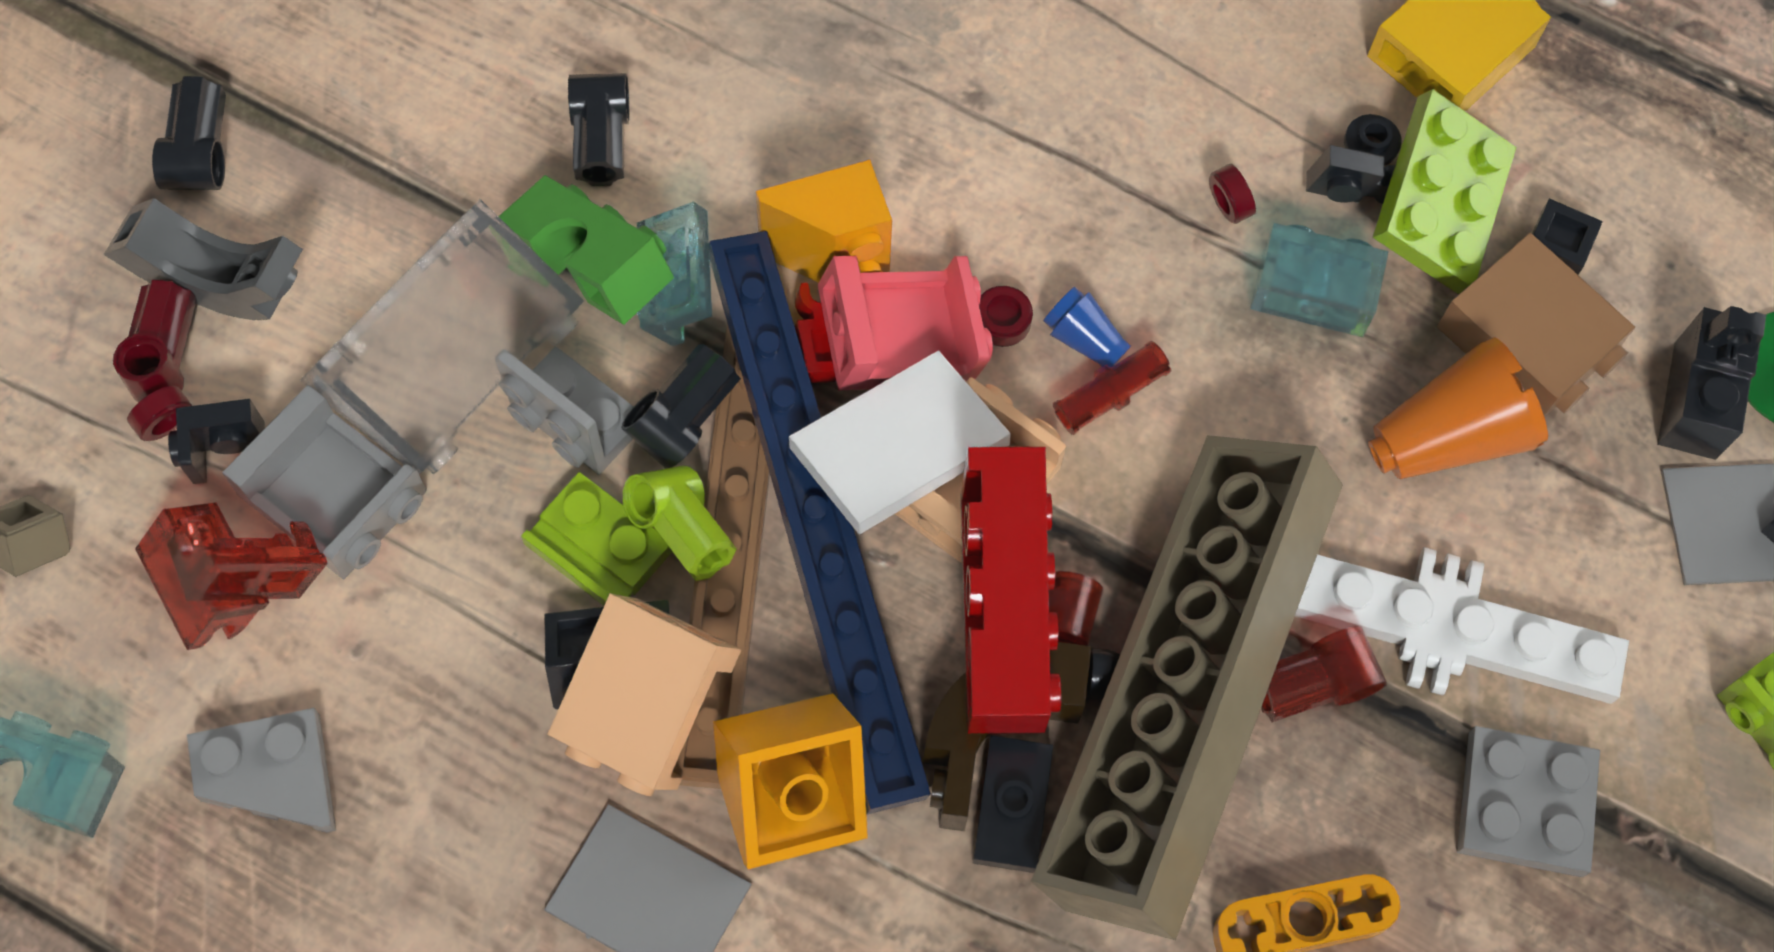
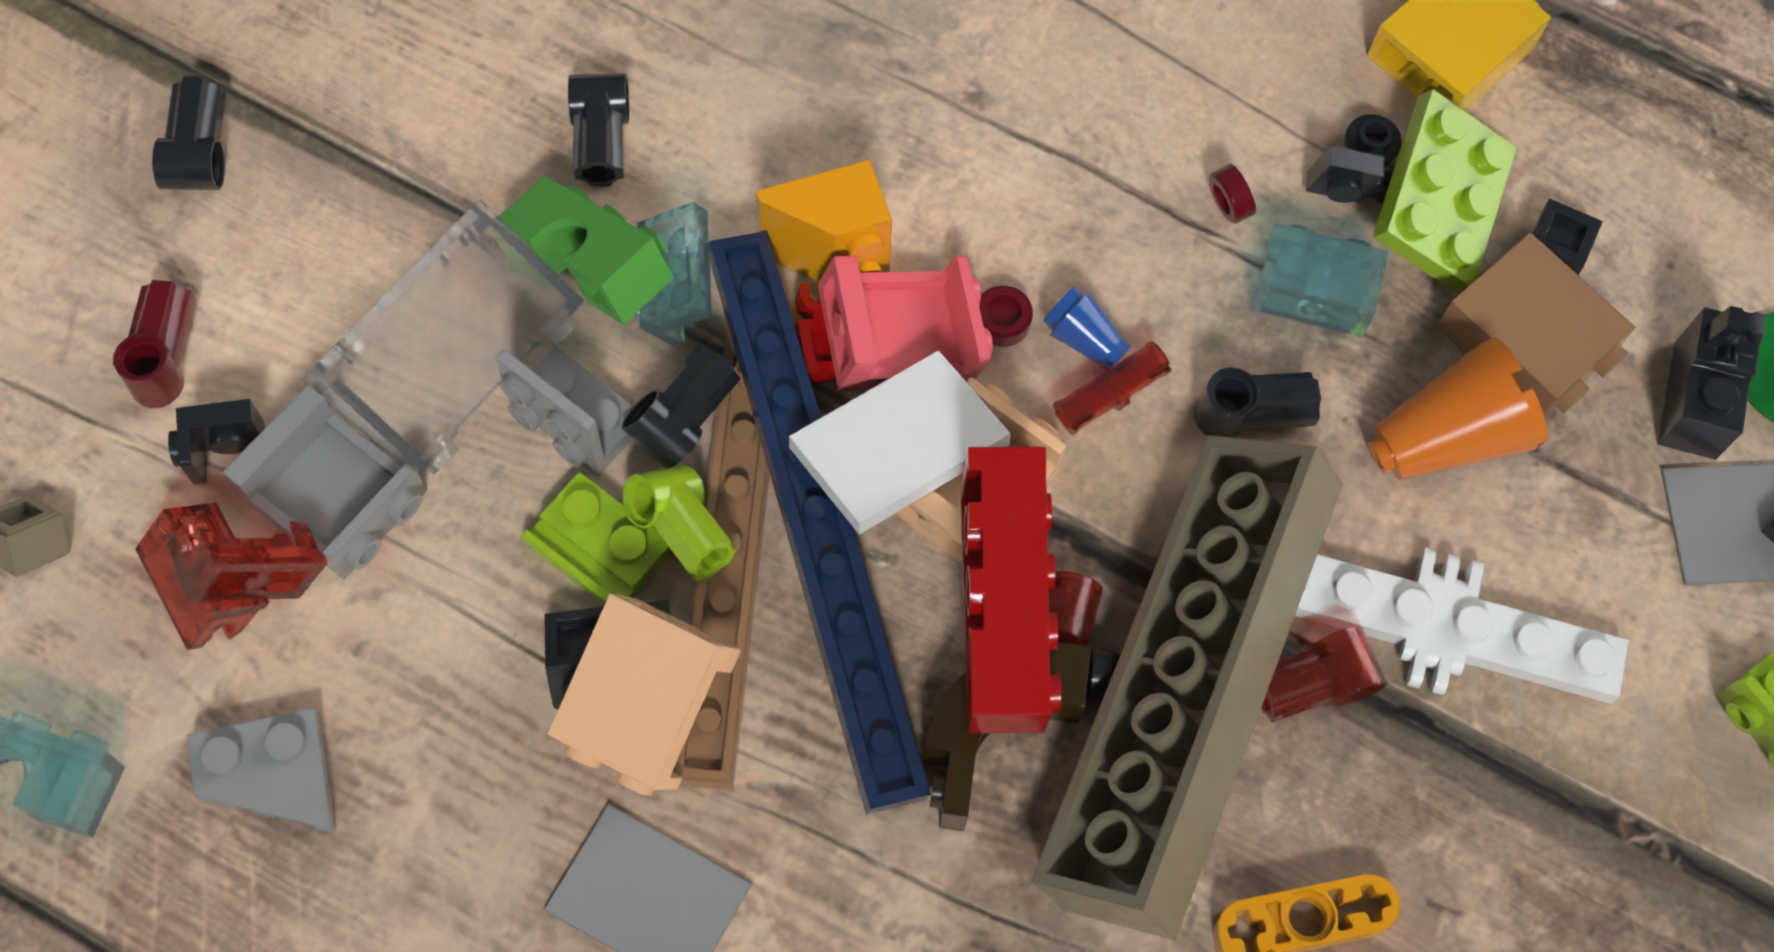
(156, 413): dark red tile -> none
(221, 273): dark grey arch -> none
(792, 779): light orange slope -> none
(1013, 804): black plate -> none
(1260, 401): none -> black piece
(1529, 801): light grey plate -> none

